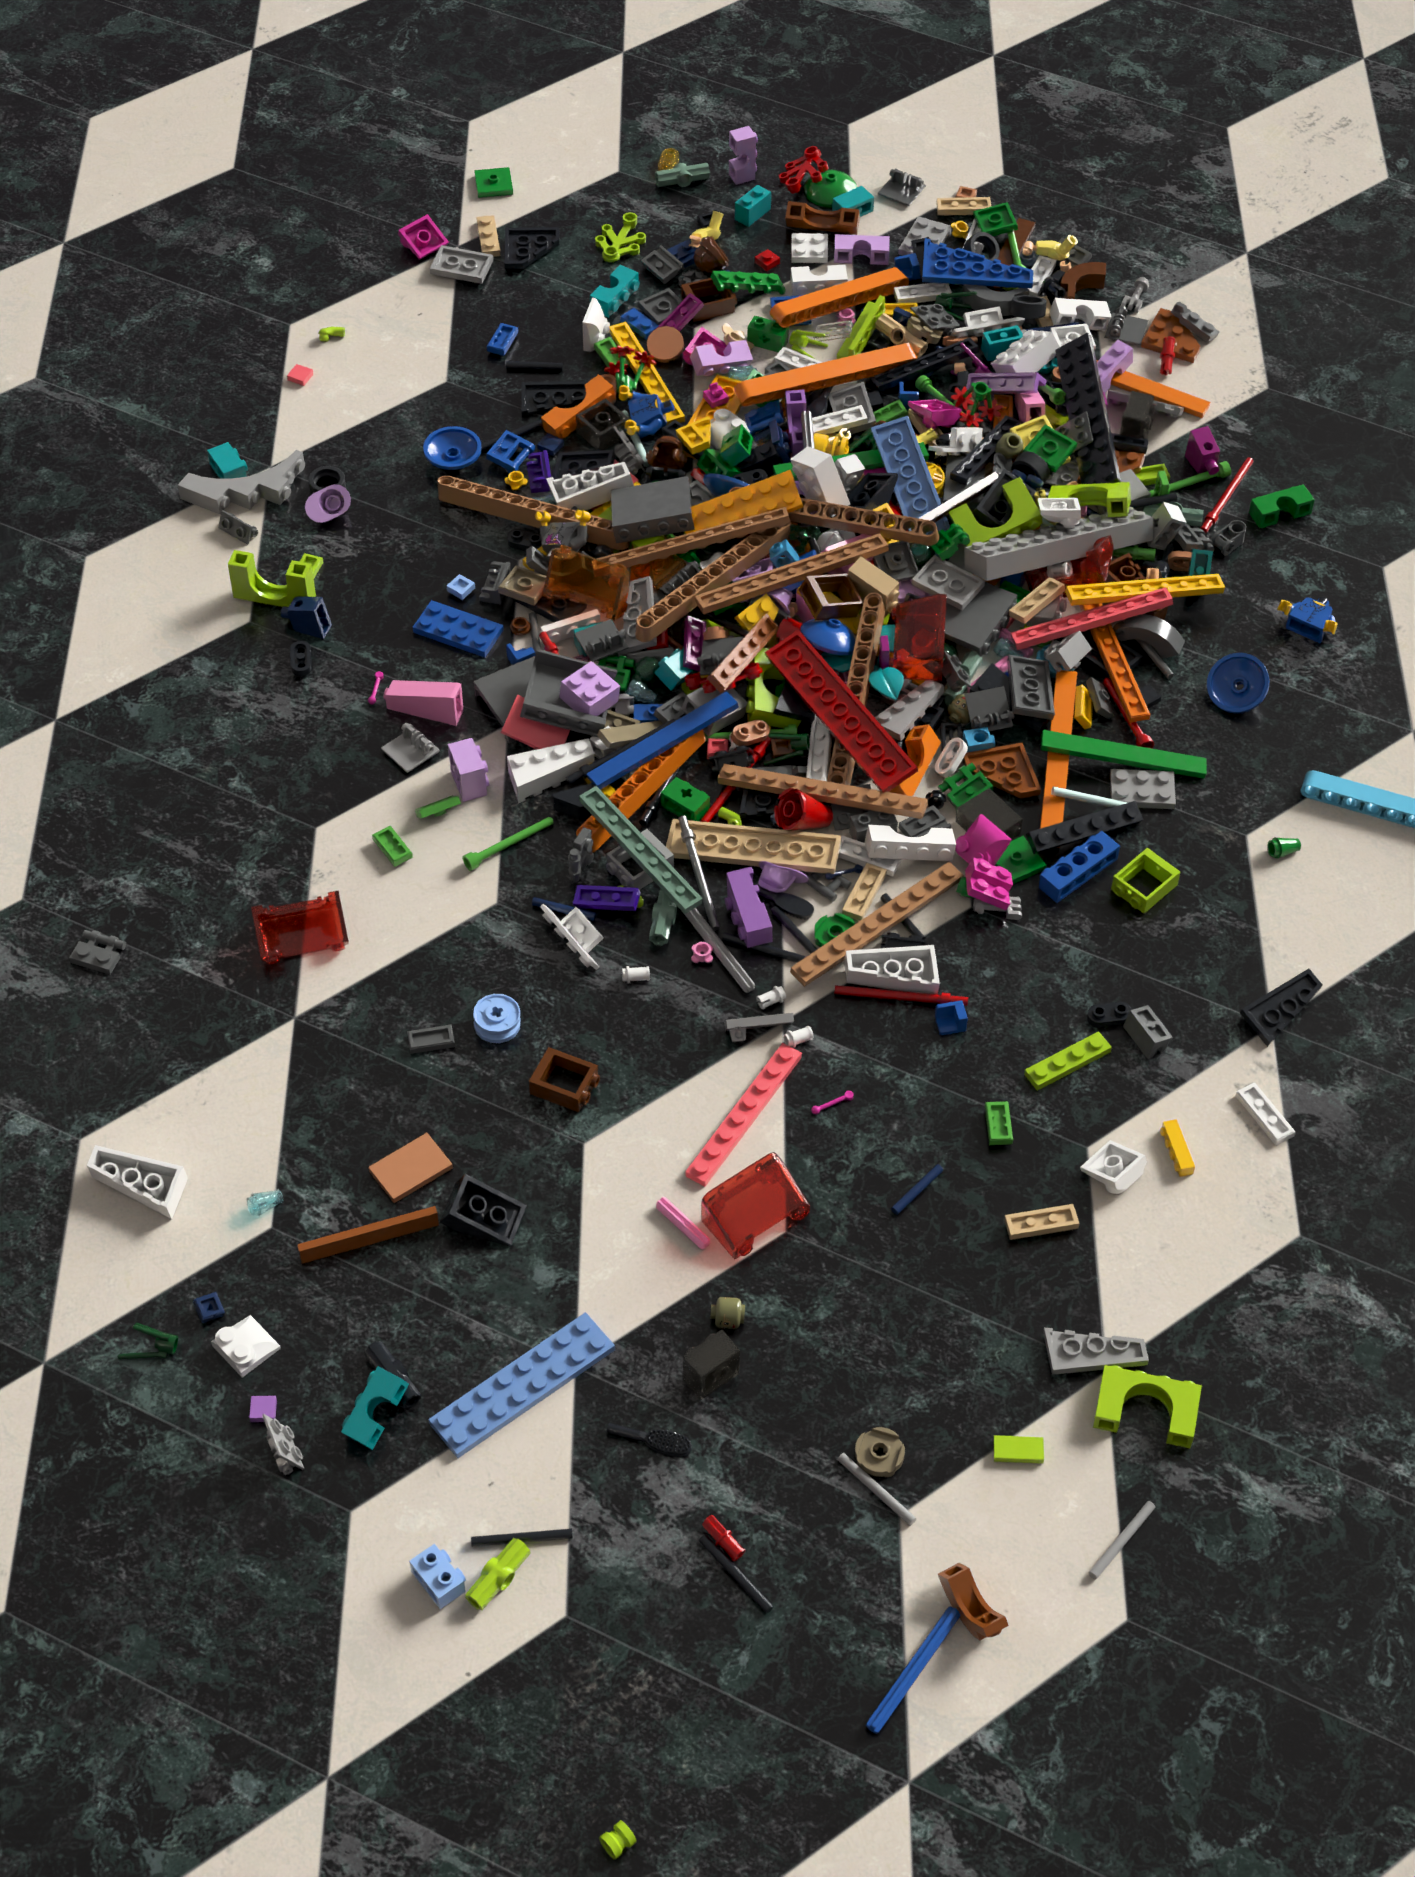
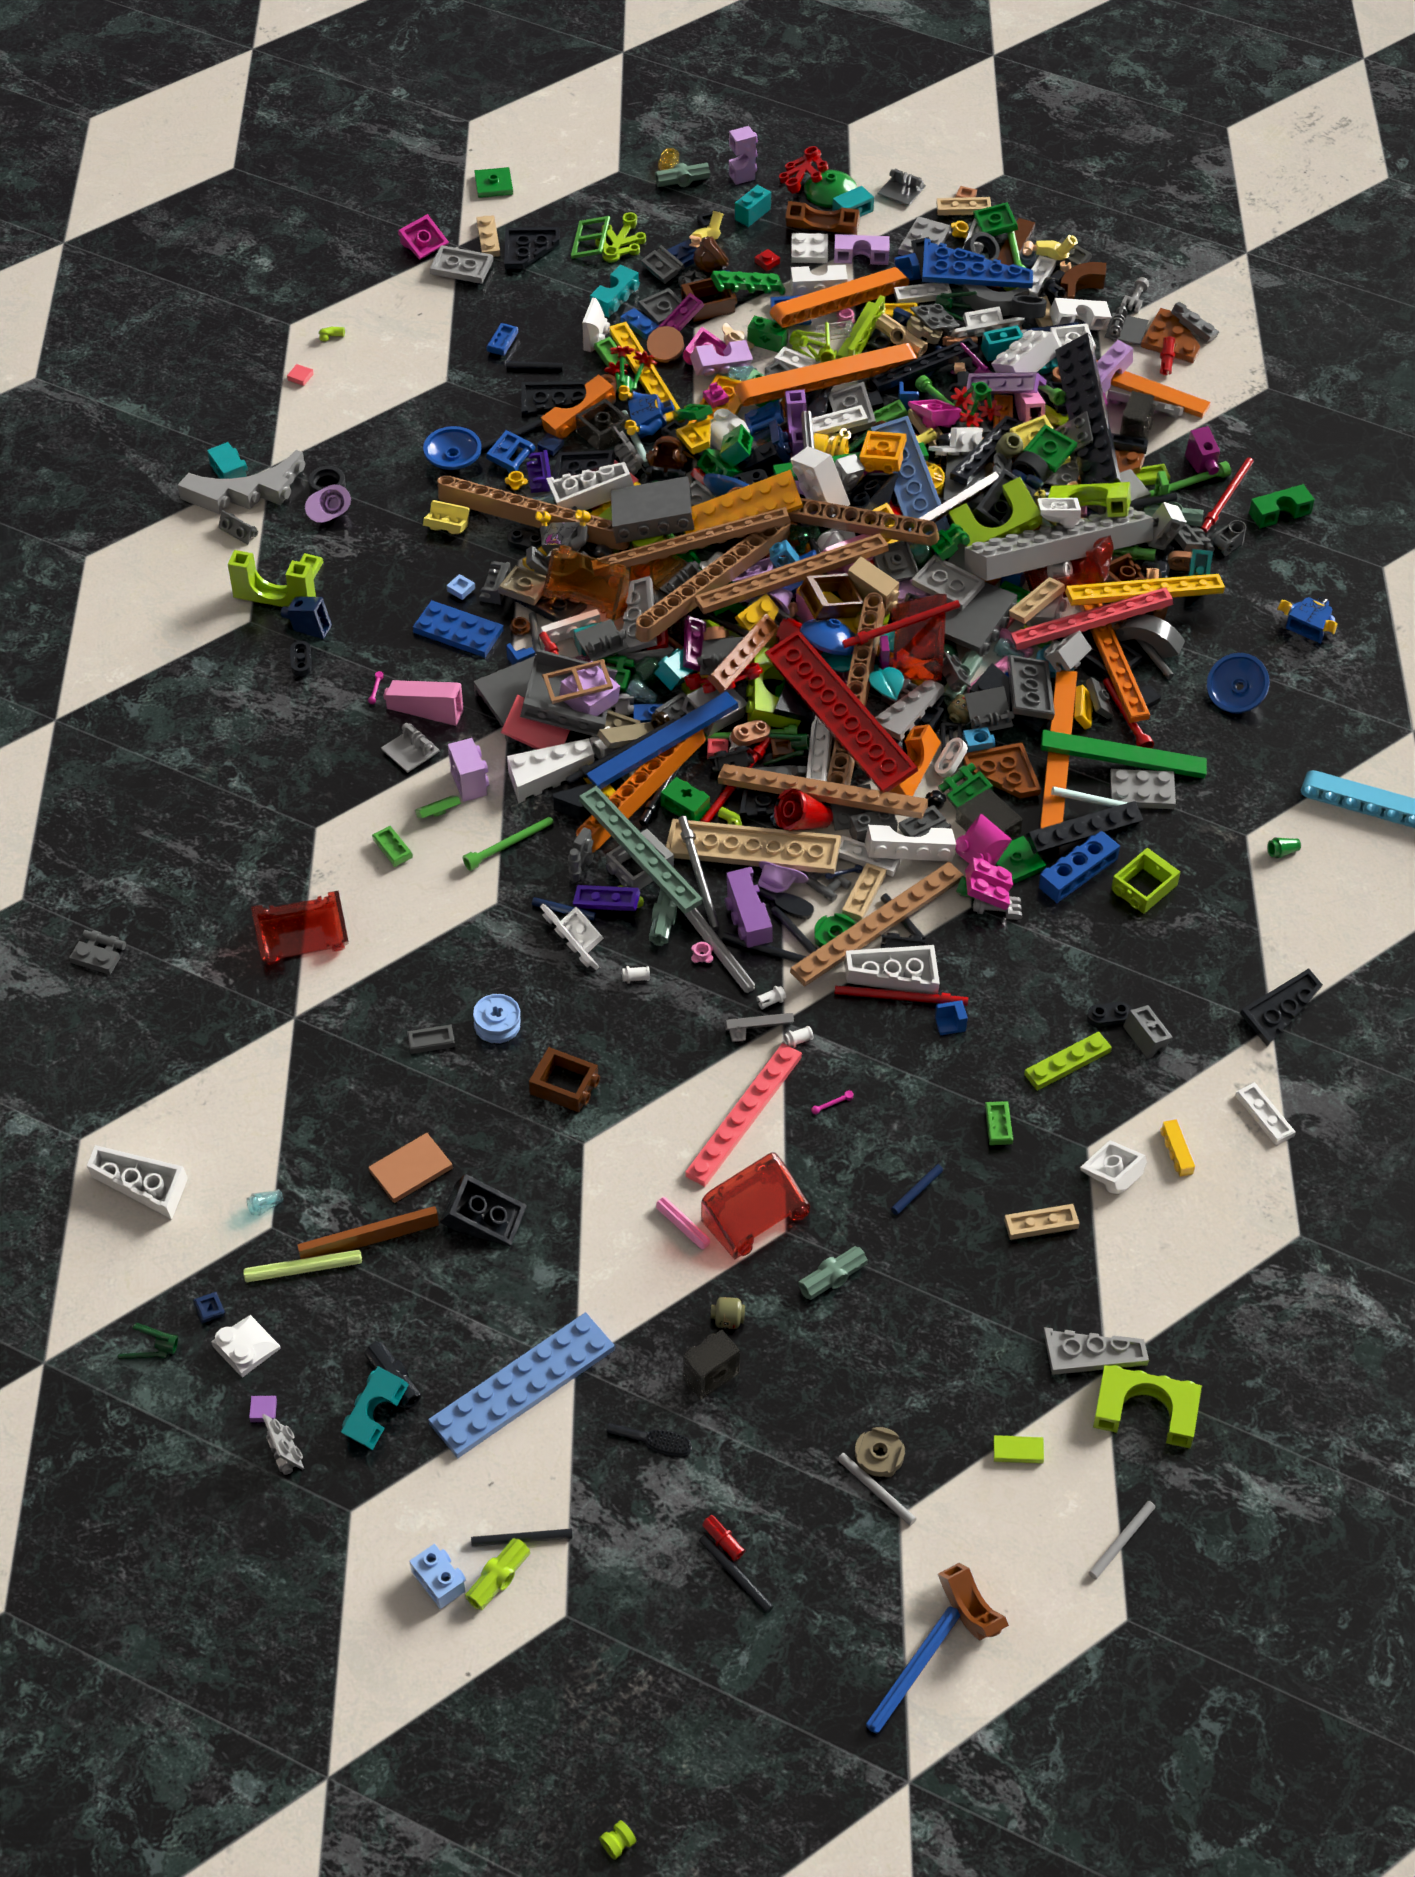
(302, 1265): none -> yellowish green axle
(447, 517): none -> light yellow bracket
(578, 238): none -> bright green window
(580, 692): none -> medium nougat window
(659, 719): none -> dark brown plate
(693, 412): none -> green plate
(825, 353): none -> lime plant
(832, 1272): none -> sand green piece
(863, 637): none -> red bar
(883, 451): none -> light orange plate

